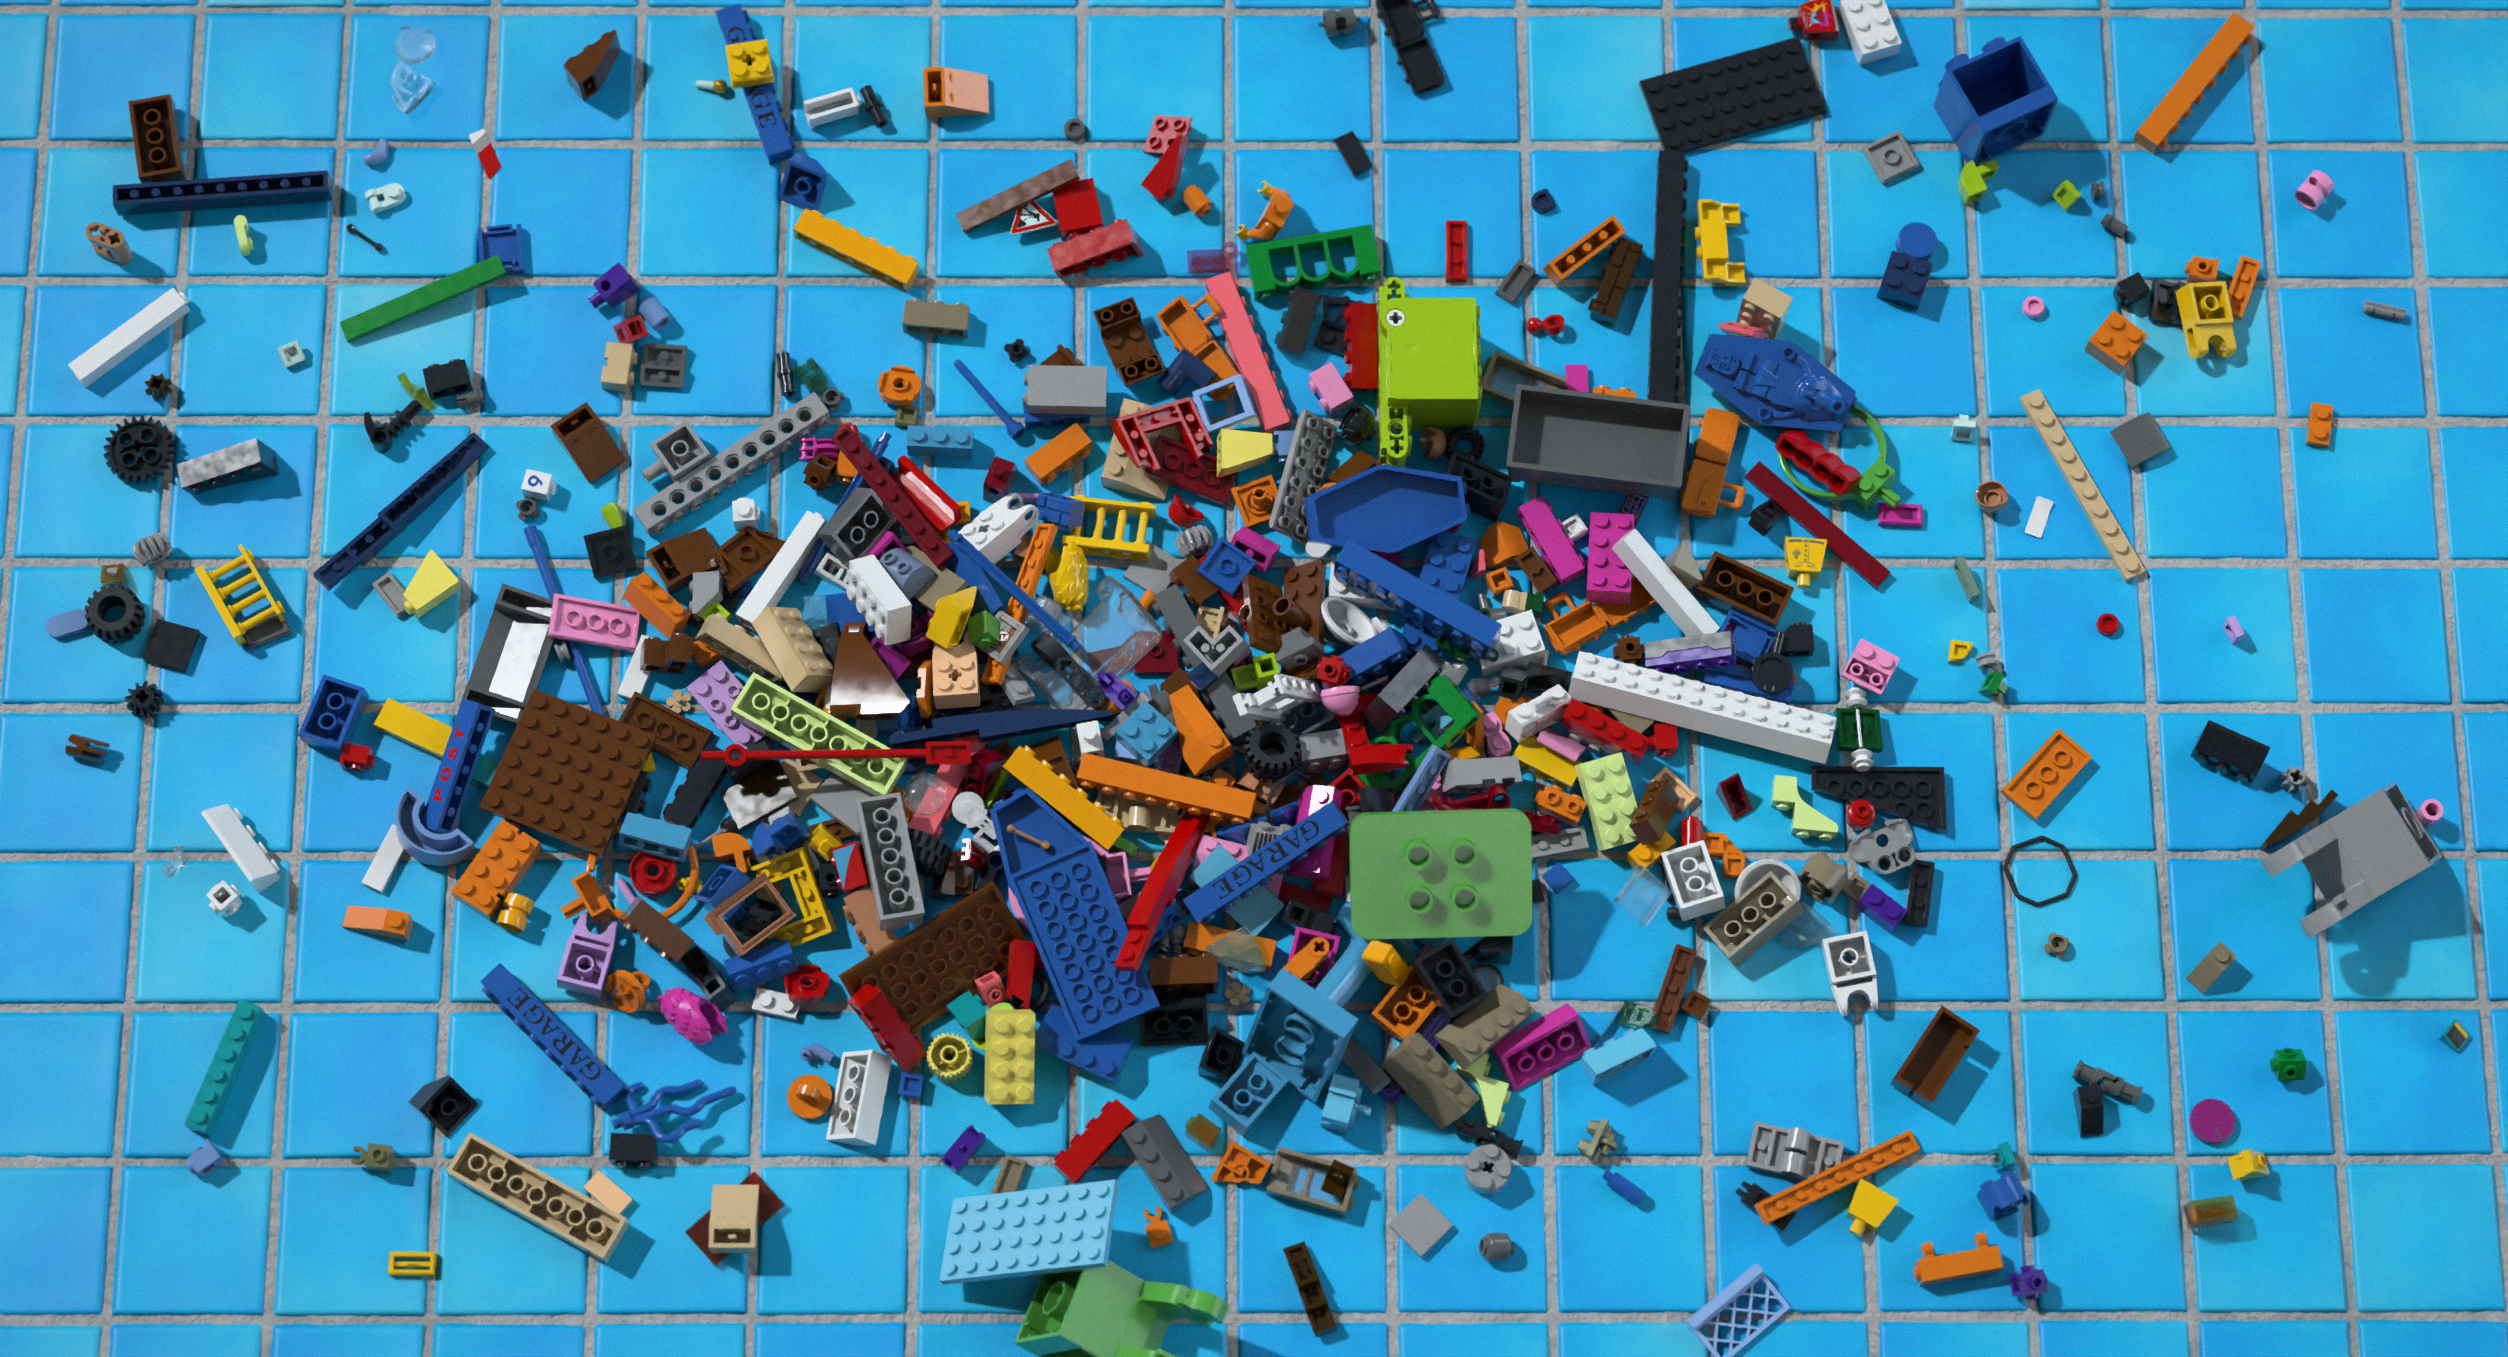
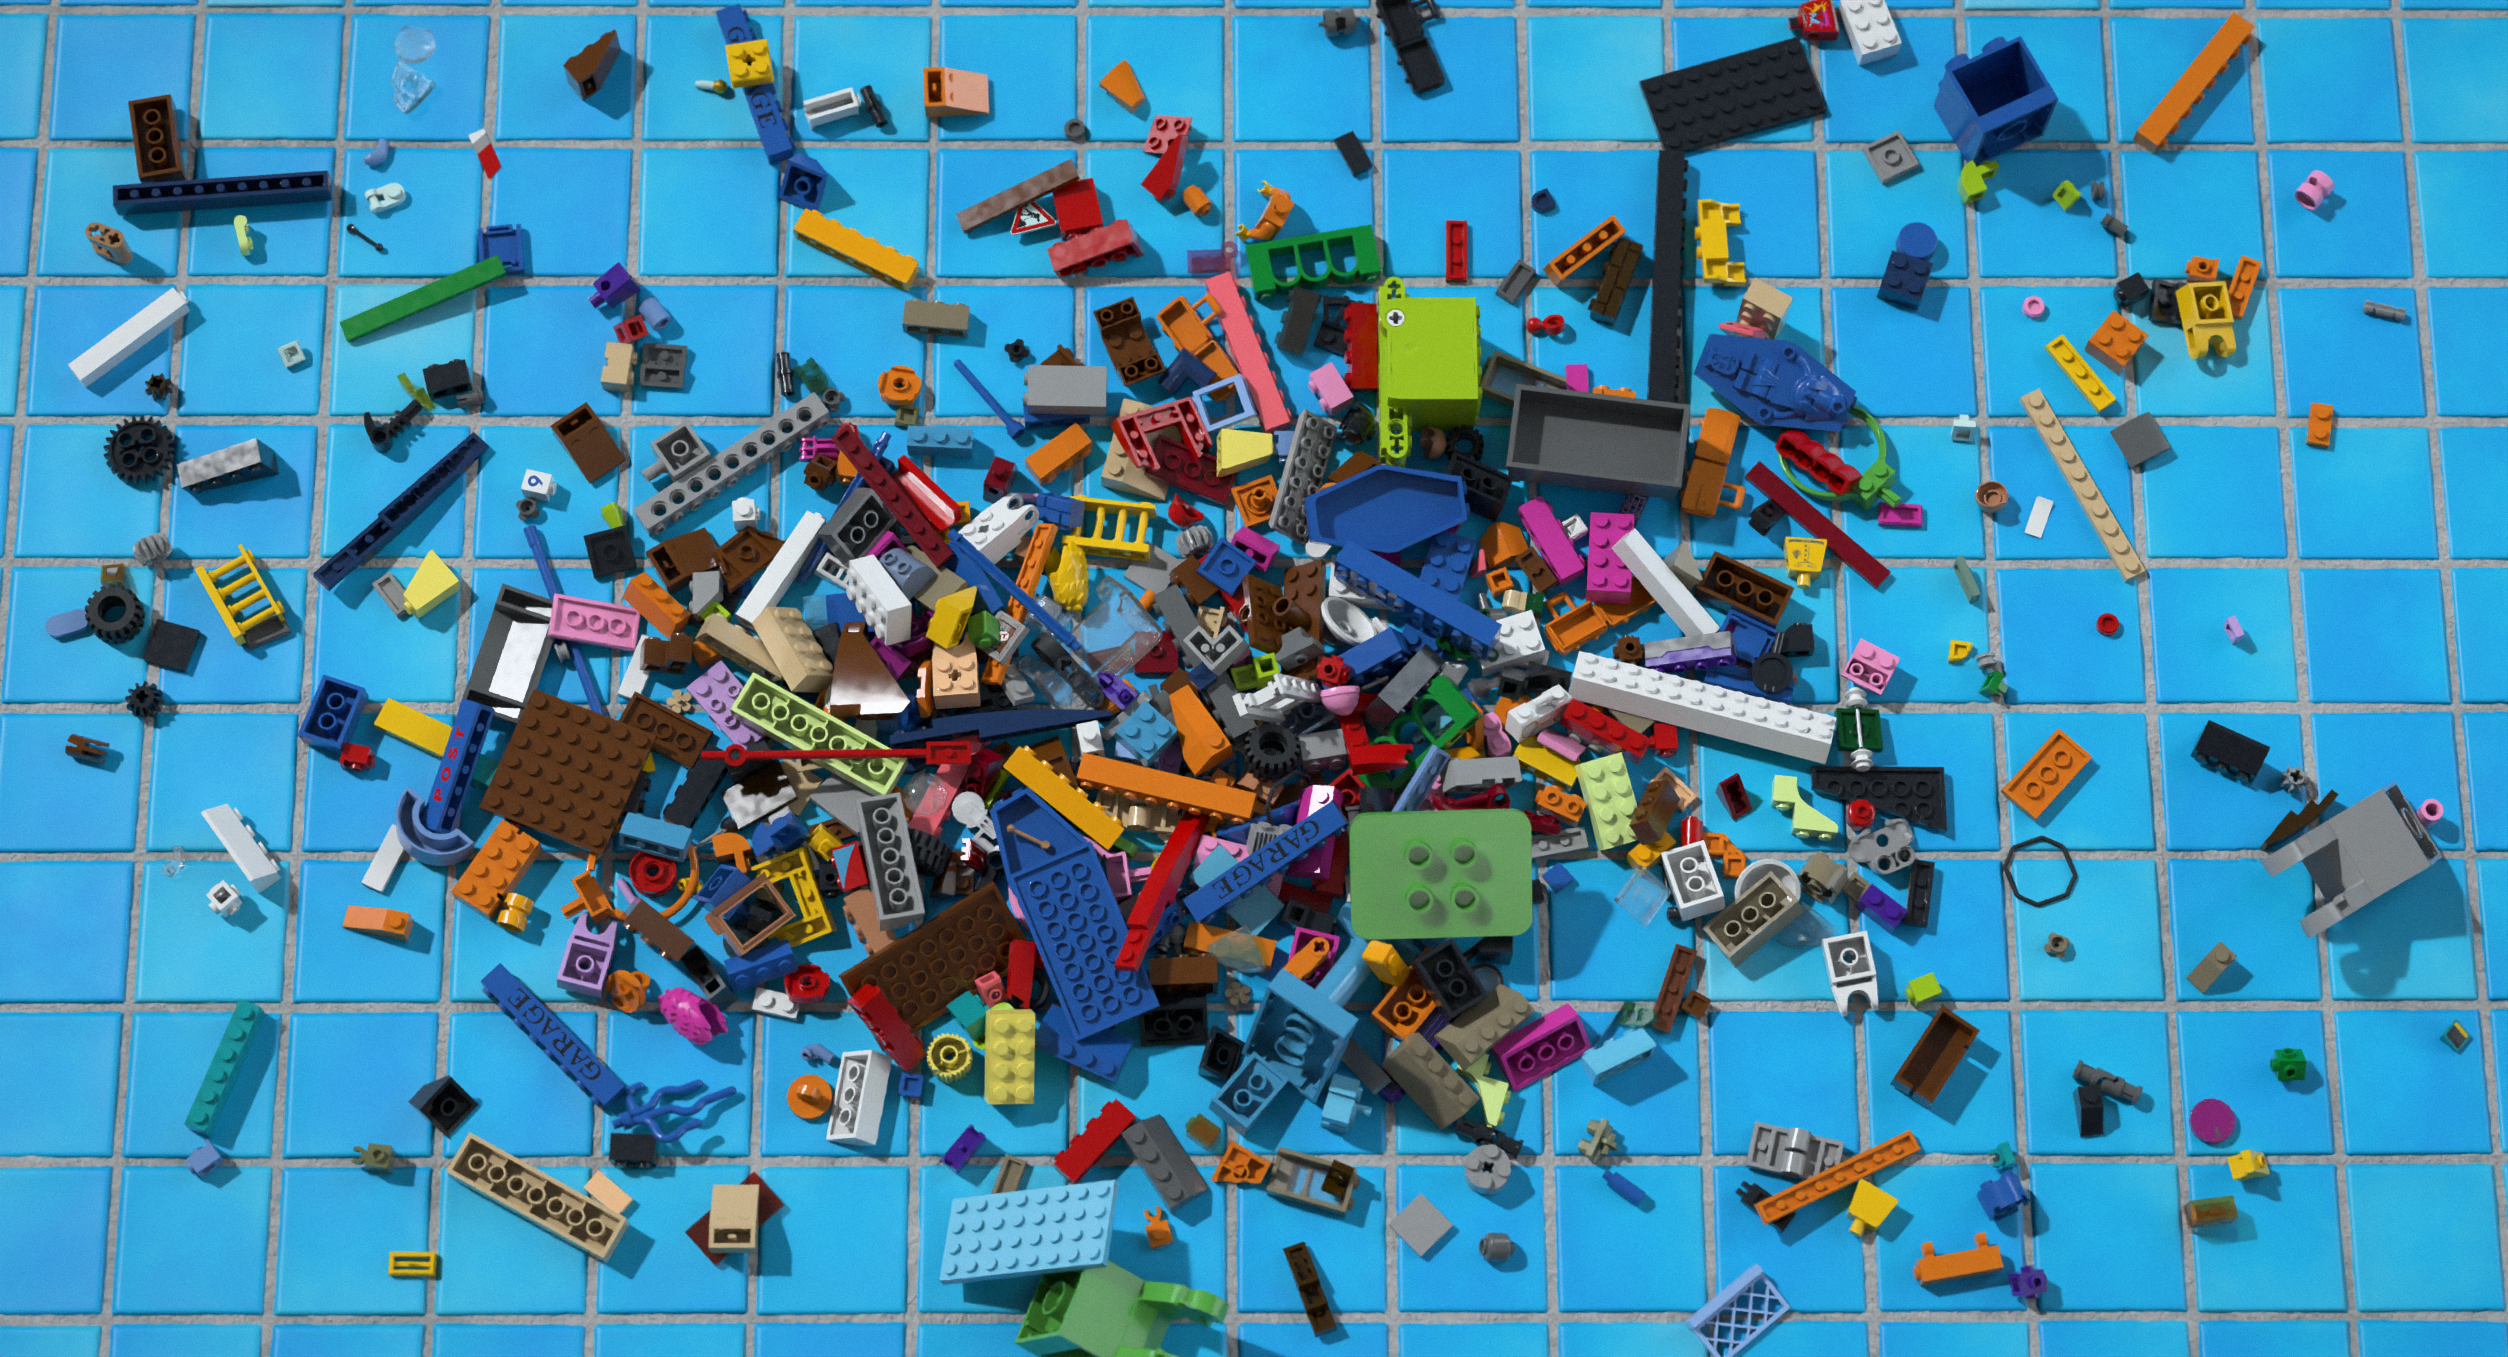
(1123, 87): none -> orange slope
(1922, 990): none -> lime brick
(2080, 373): none -> yellow plate

